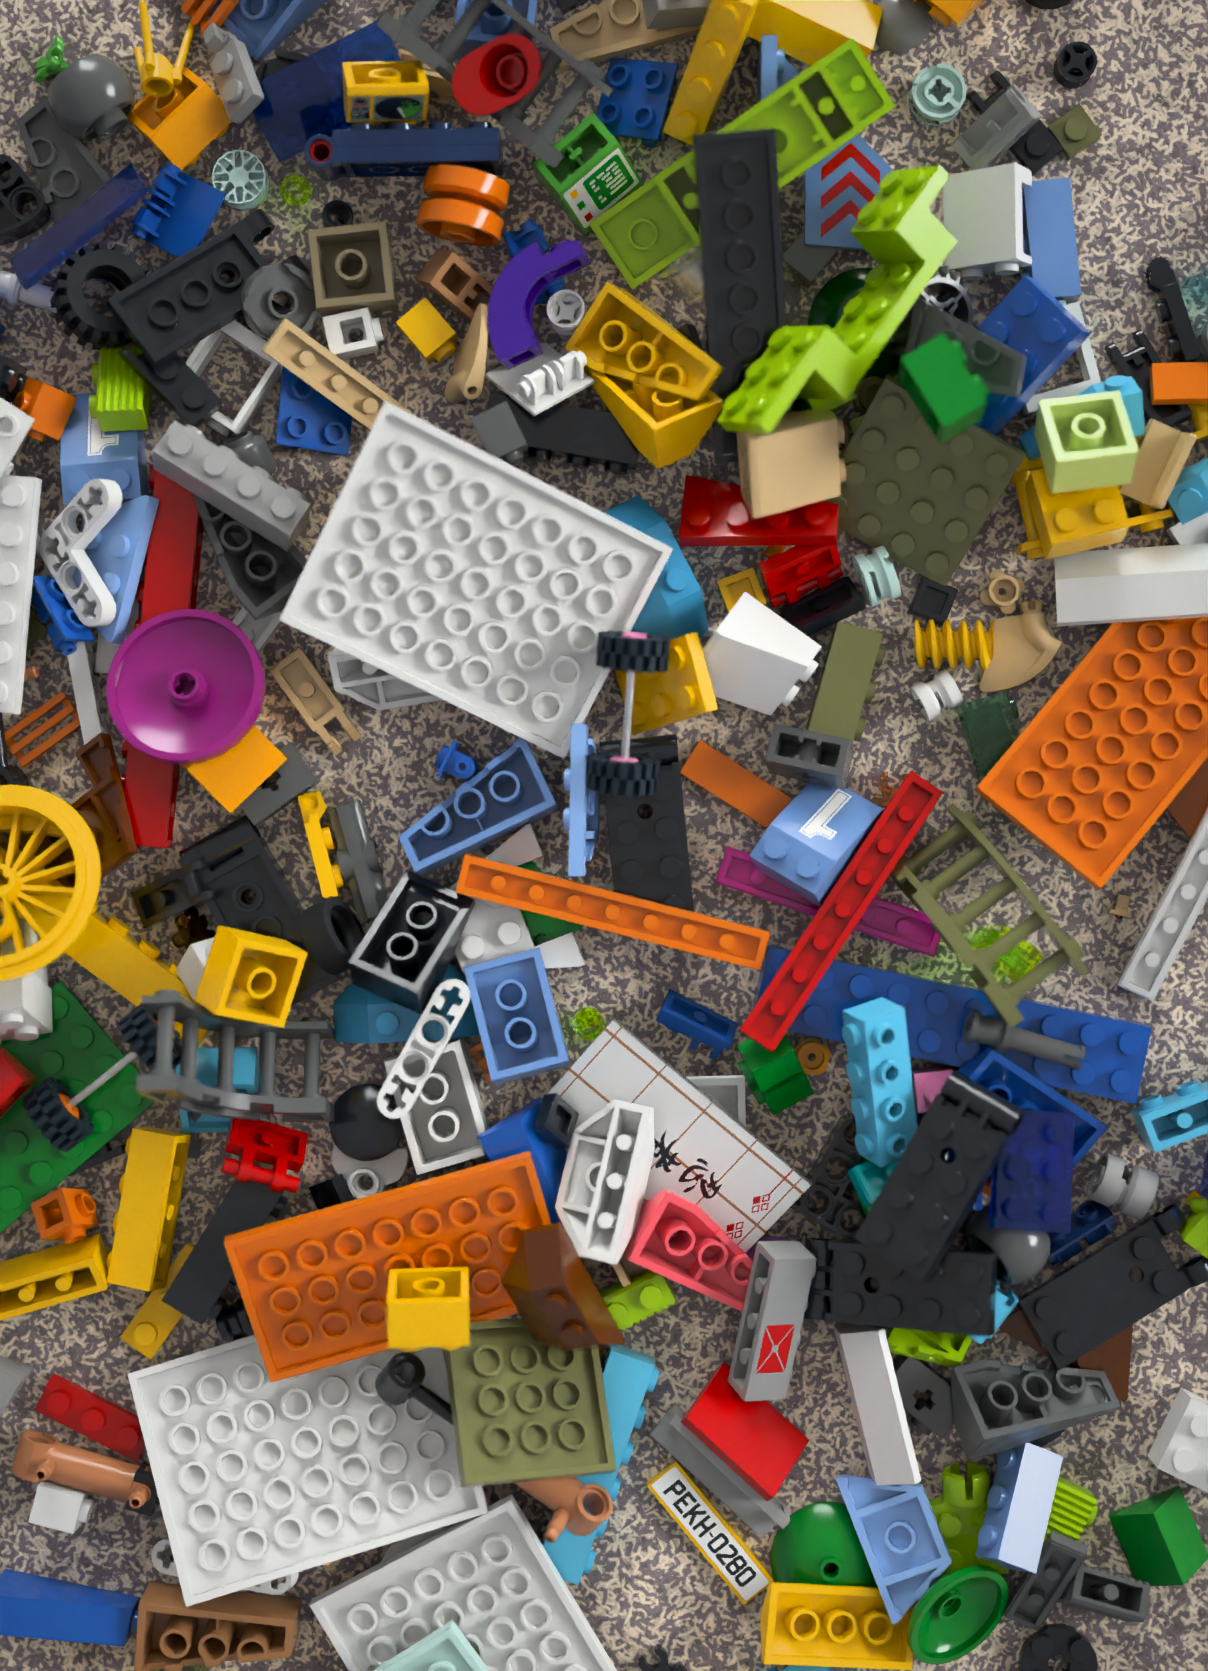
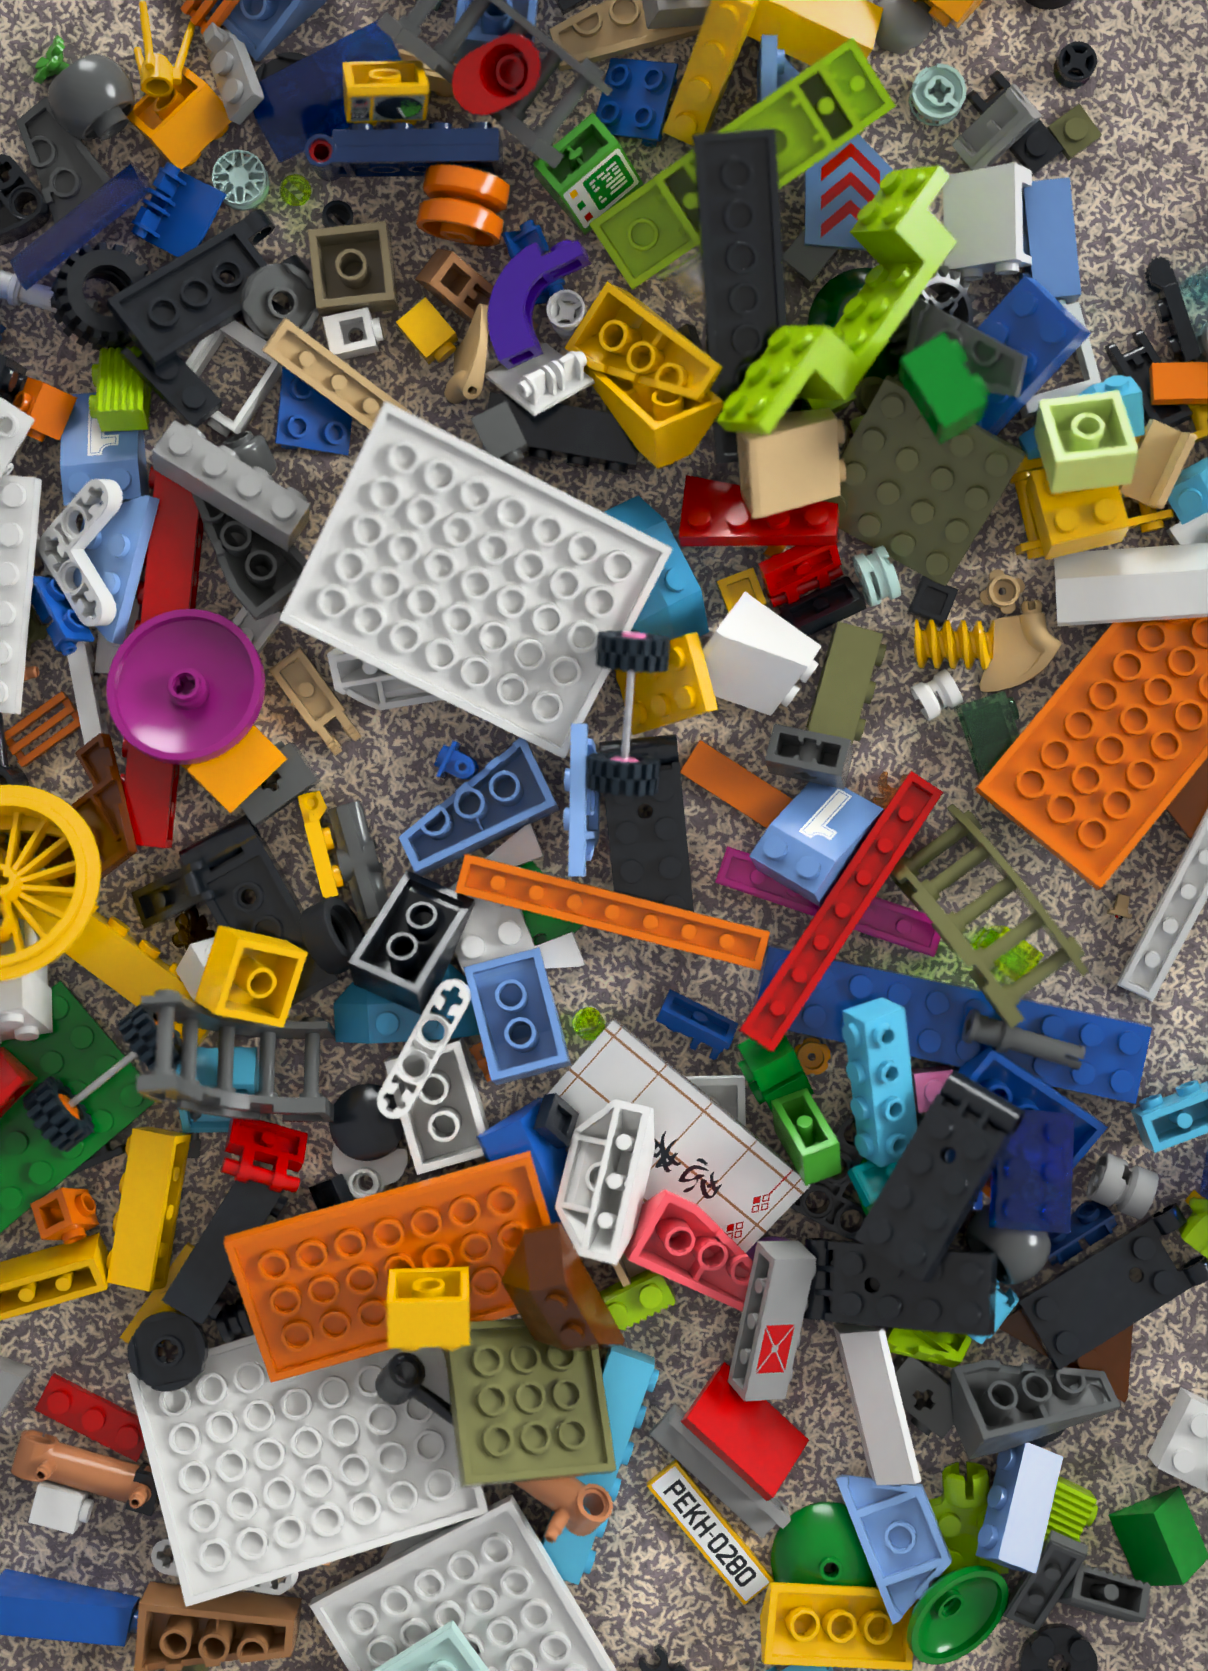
(156, 1369): none -> black plate
(806, 1136): none -> bright green brick

